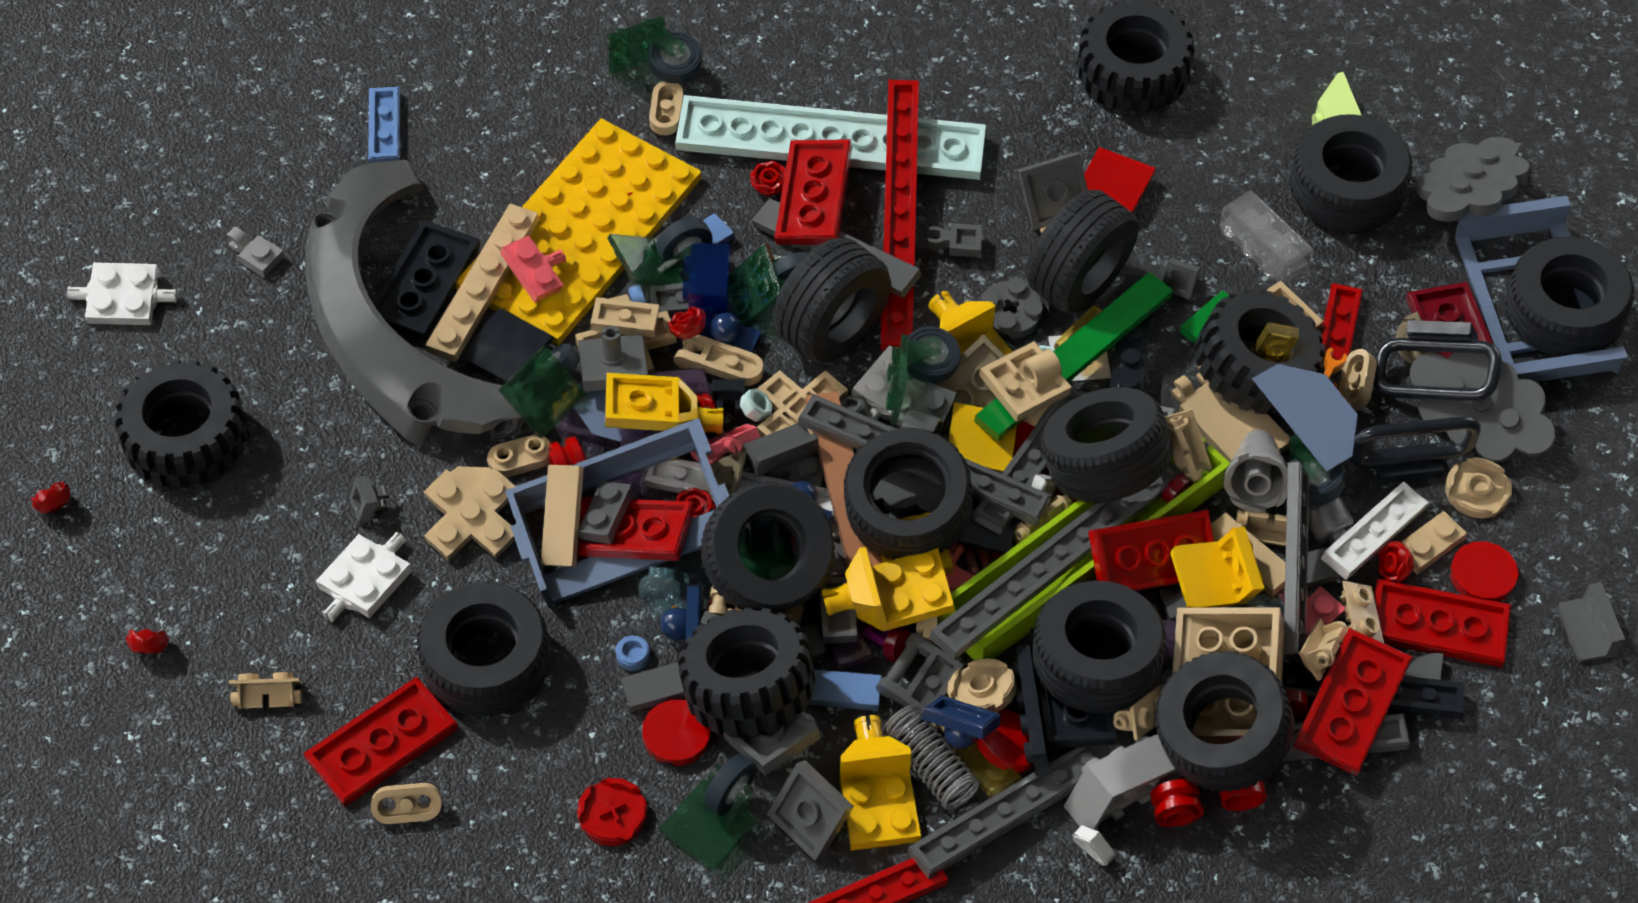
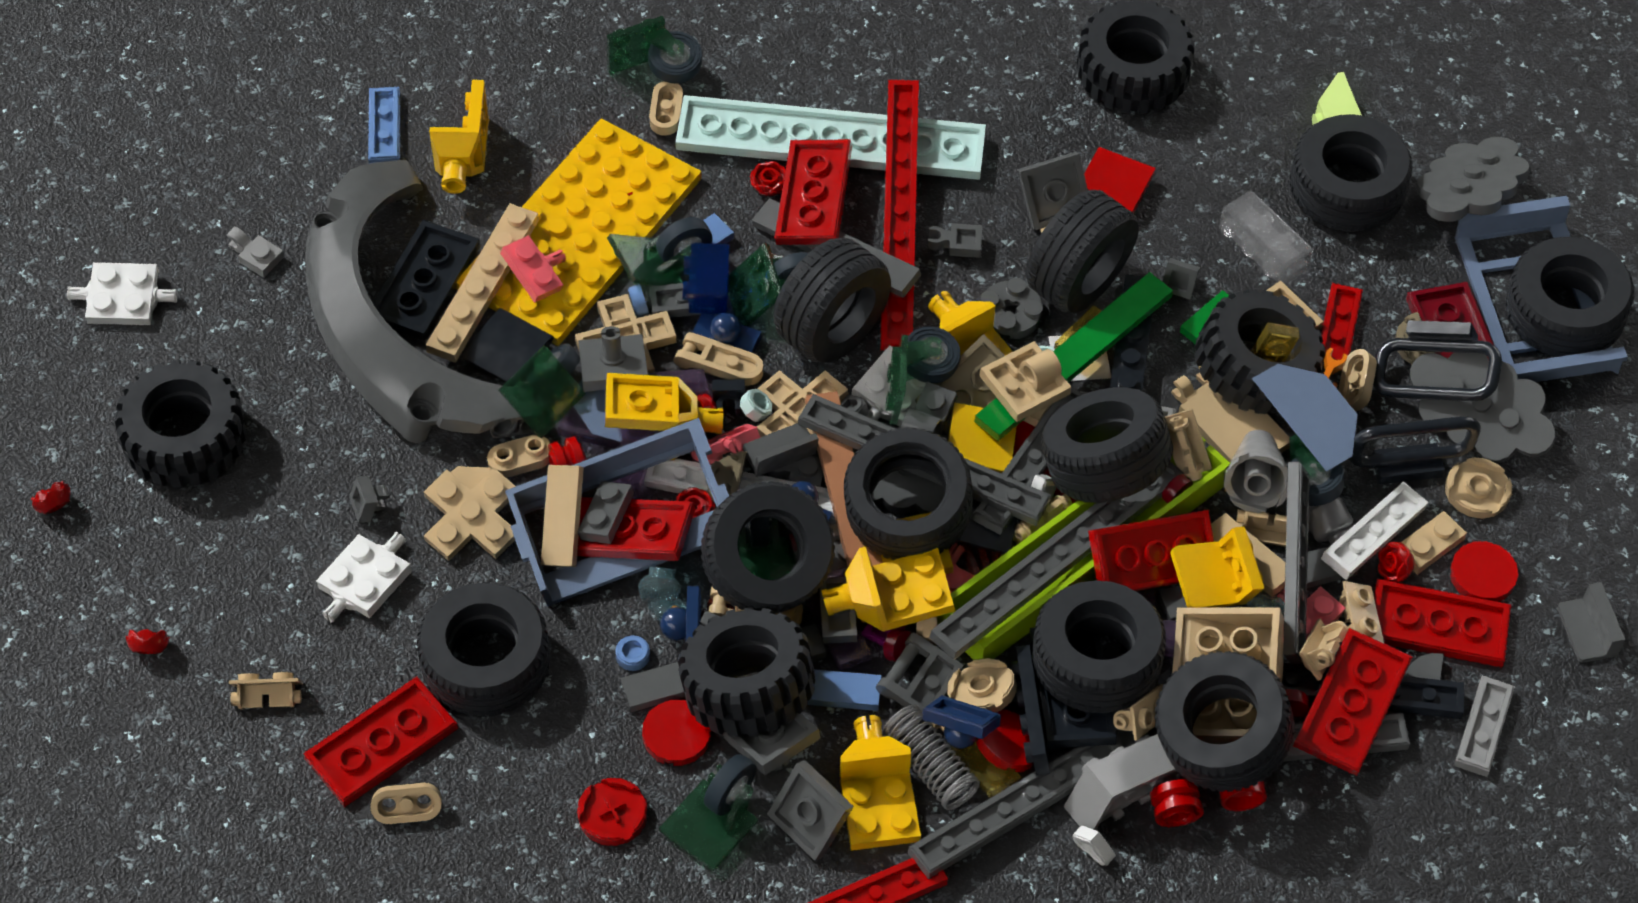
(462, 150): none -> yellow plate
(628, 316): tan plate -> none
(688, 324): red plate -> none
(1484, 726): none -> light grey tile

